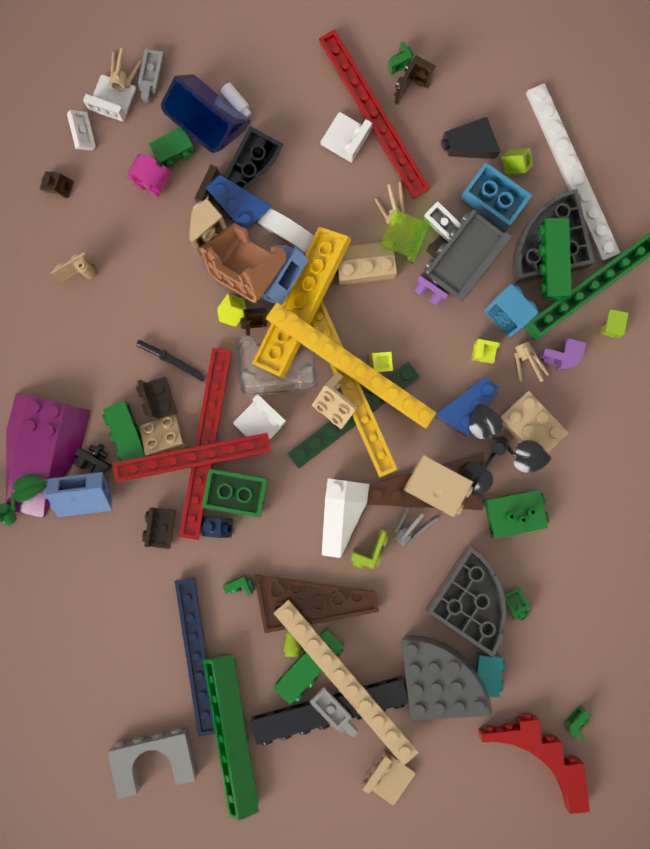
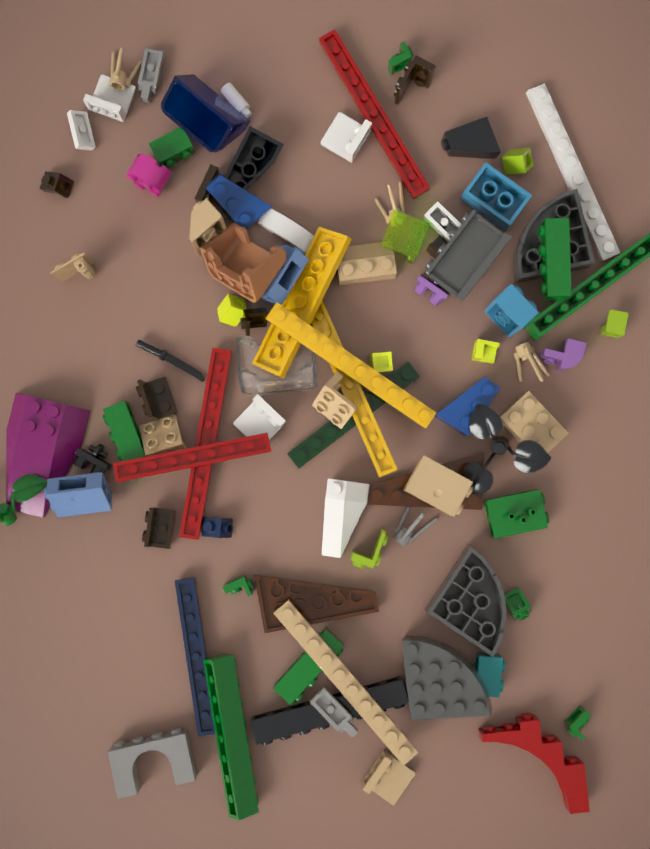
(235, 493): green brick -> none
(291, 646): lime cone -> none

